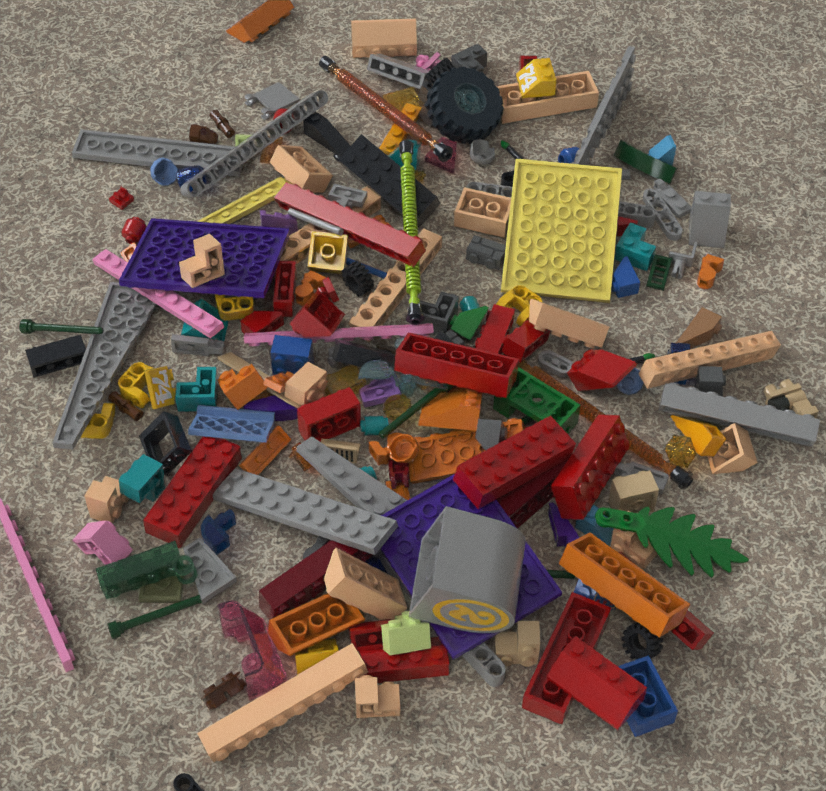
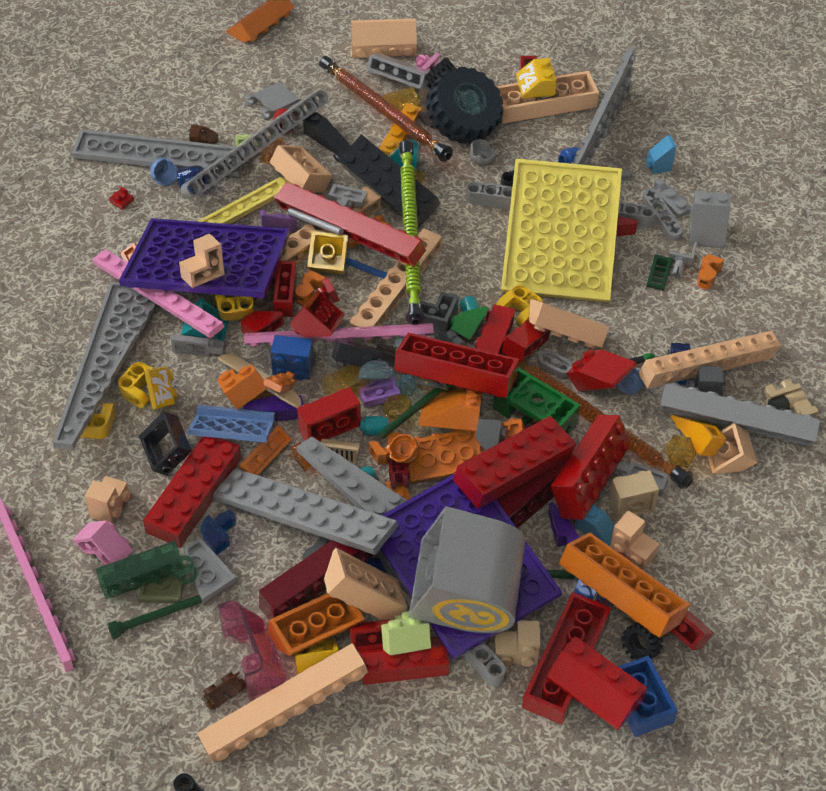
(28, 326): dark green piece -> none
(56, 355): black brick -> none
(125, 406): reddish brown pin -> none
(133, 229): red head -> none
(143, 480): teal brick -> none
(197, 393): teal brick -> none
(222, 123): reddish brown pin -> none
(306, 385): light nougat brick -> none
(357, 278): black tyre -> none
(375, 699): light nougat brick -> none
(448, 165): clear pink wing -> none
(472, 57): dark grey brick -> none
(483, 212): light nougat brick -> none
(486, 252): dark grey brick -> none
(505, 145): black piece -> none
(625, 279): blue slope -> none
(633, 246): teal brick -> none
(645, 162): dark green slope -> none
(675, 536): green plant -> none
(701, 328): medium nougat slope -> none

